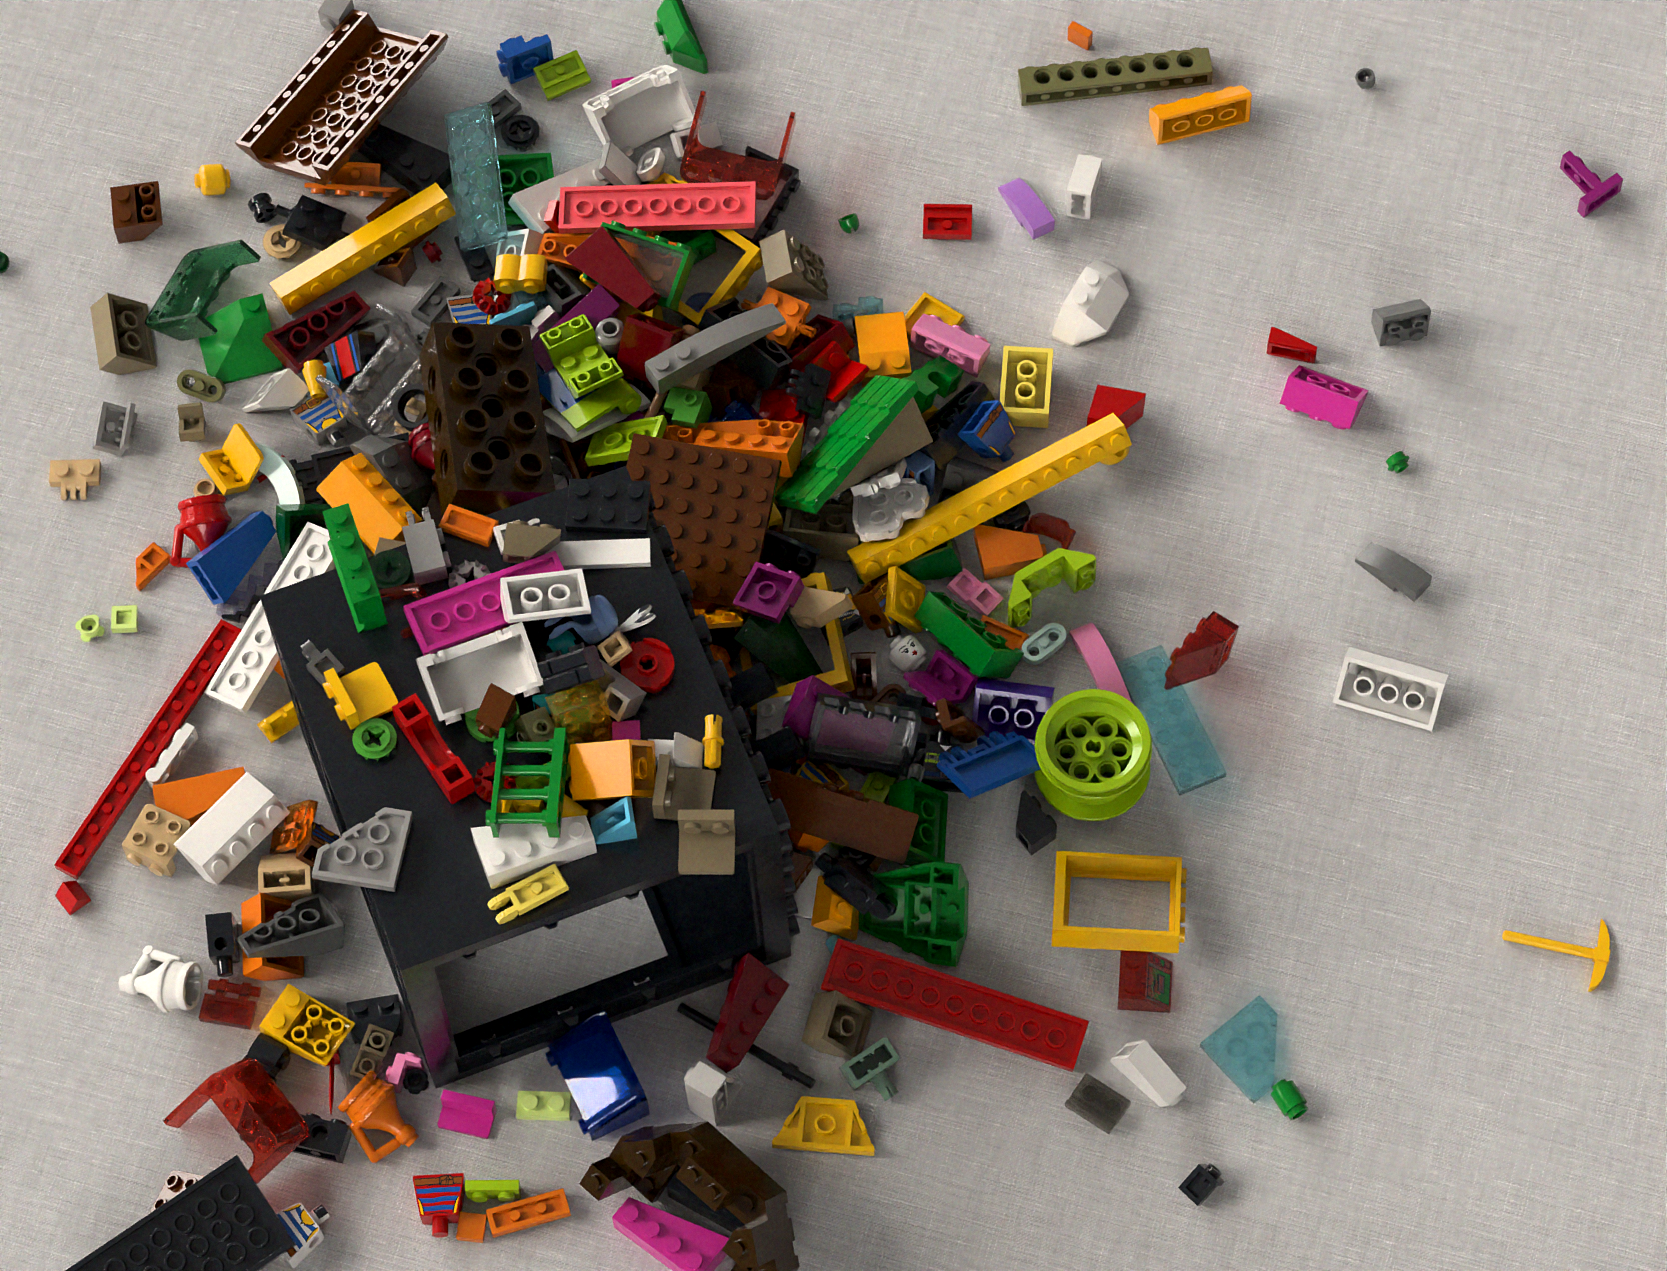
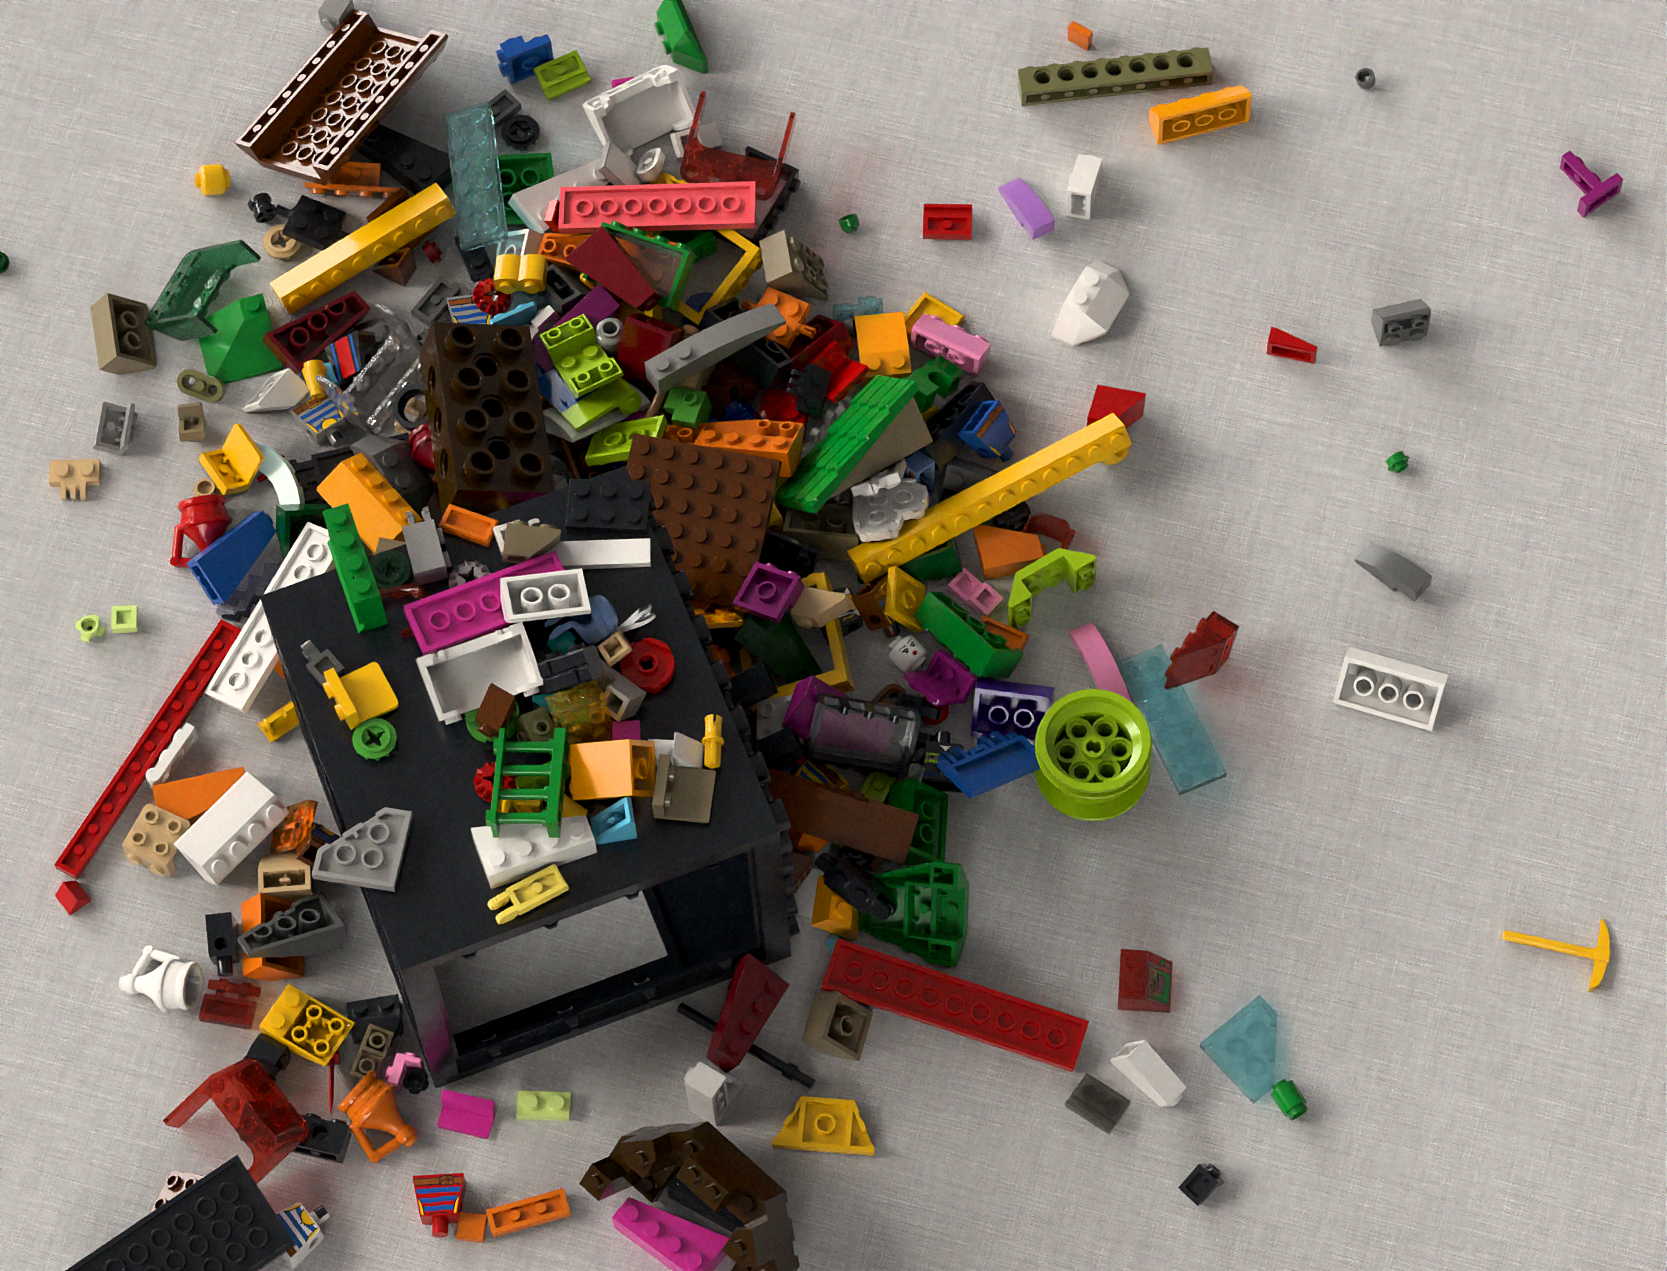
(136, 211): reddish brown slope -> none
(150, 564): orange tile -> none
(440, 761): red arch -> none
(493, 1189): lime plate -> none
(598, 1076): clear blue windscreen -> none
(706, 842): dark tan bracket -> none
(864, 675): reddish brown slope -> none
(871, 1067): sand green brick -> none
(956, 723): reddish brown bracket -> none
(1027, 385): light yellow brick -> none
(1032, 825): black slope -> none
(1042, 644): light aqua plate -> none
(1125, 867): yellow window -> none
(1323, 397): dark pink slope -> none

